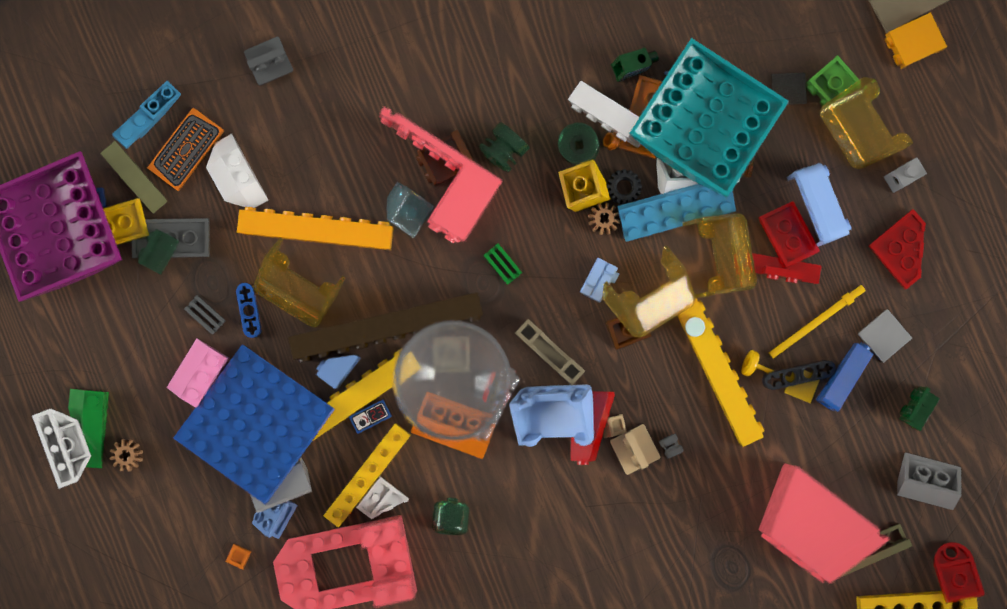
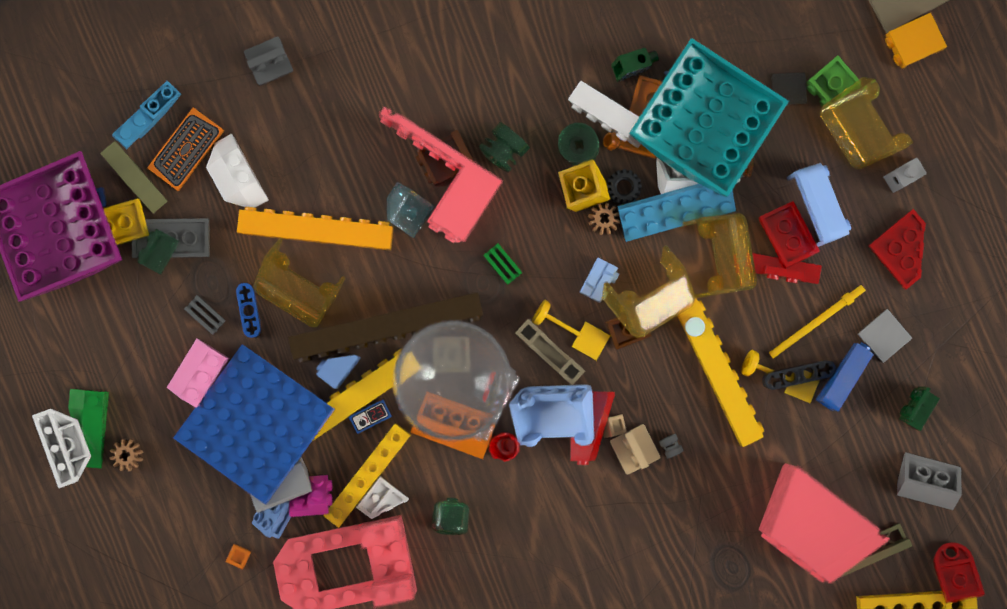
(314, 502): none -> dark pink plate
(504, 446): none -> red hair
(589, 339): none -> yellow piece

